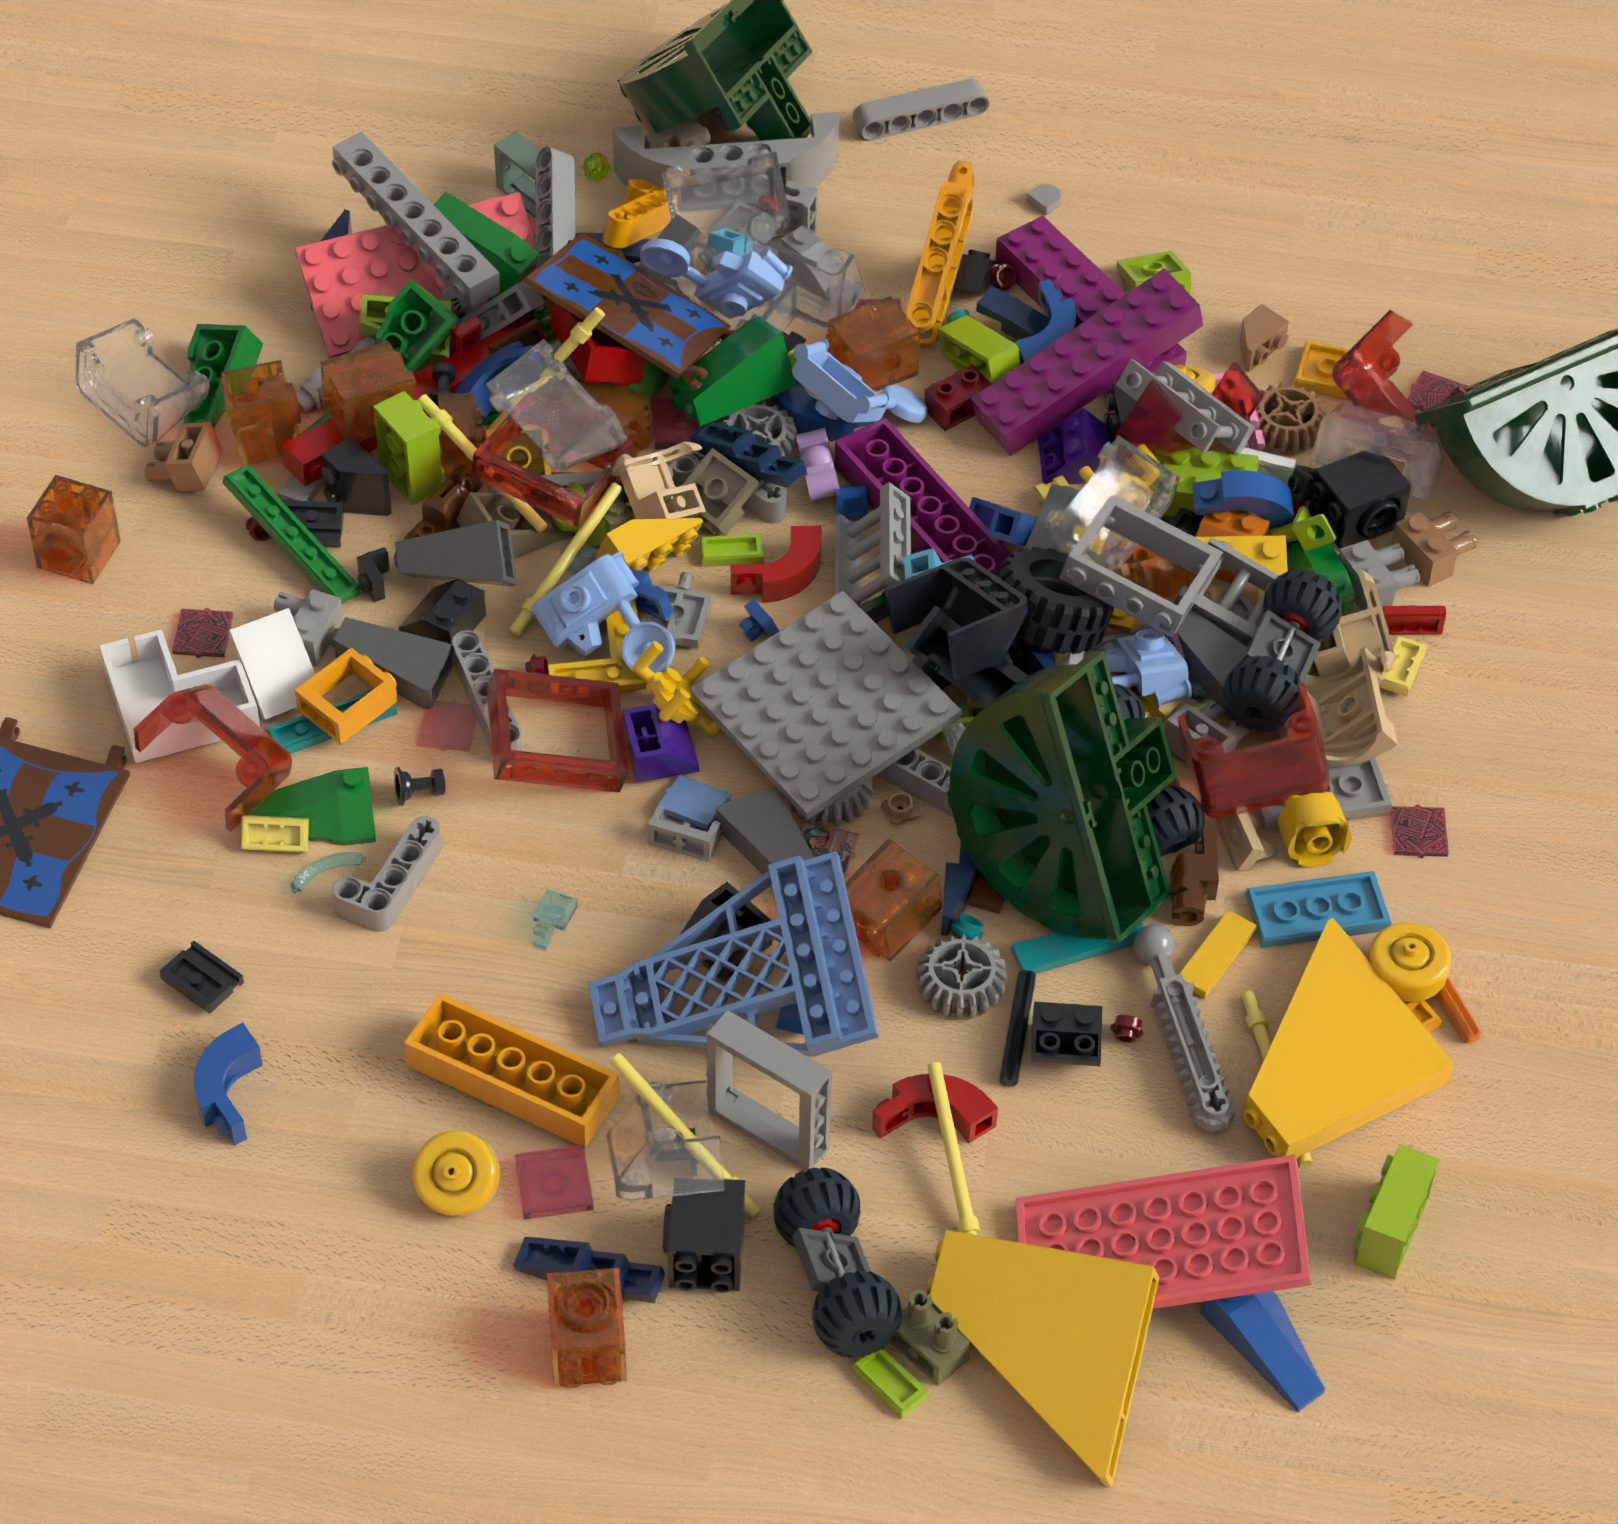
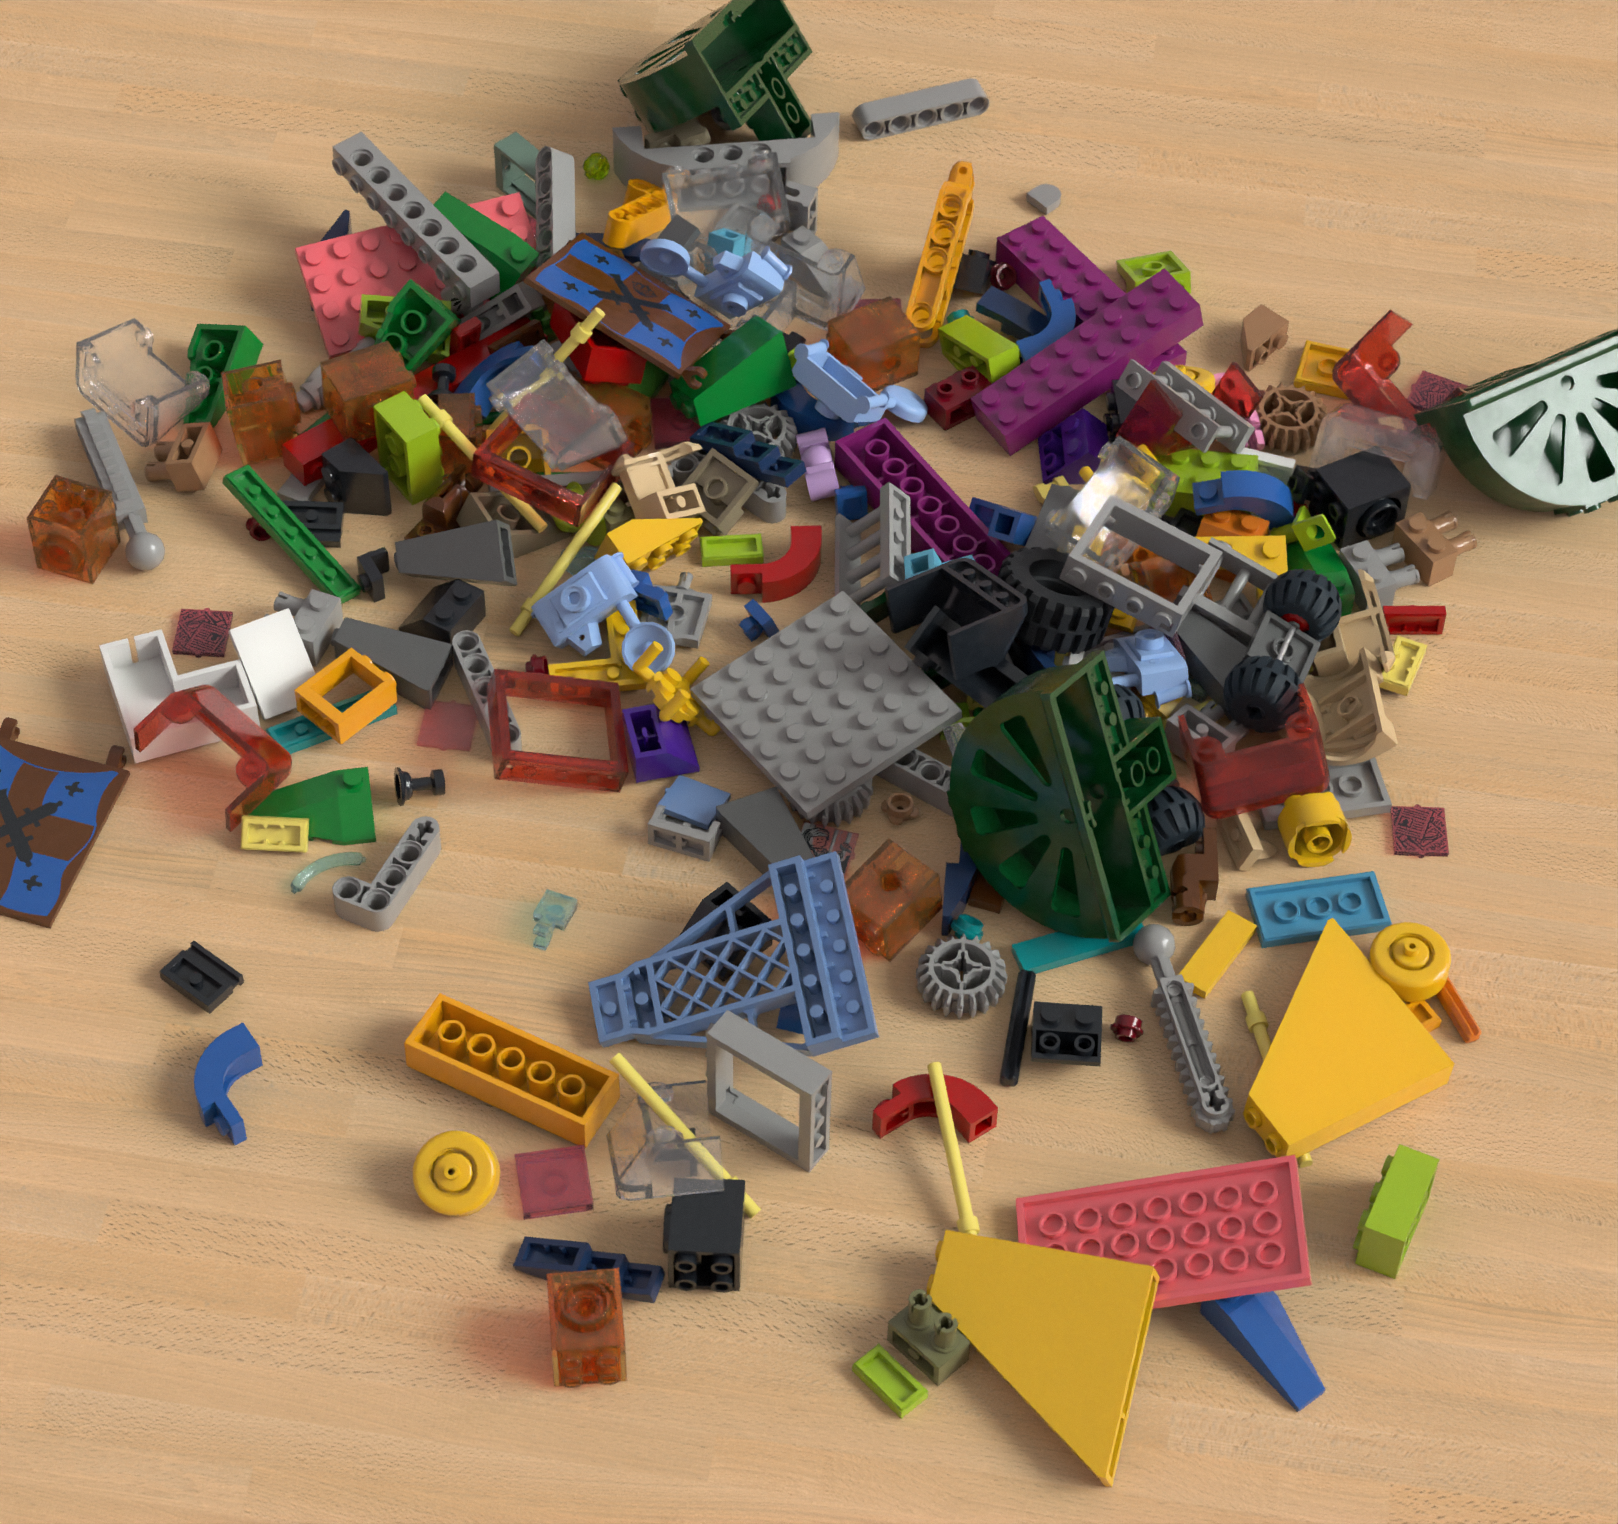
(143, 549): none -> light grey gear
(854, 1306): black plate -> none

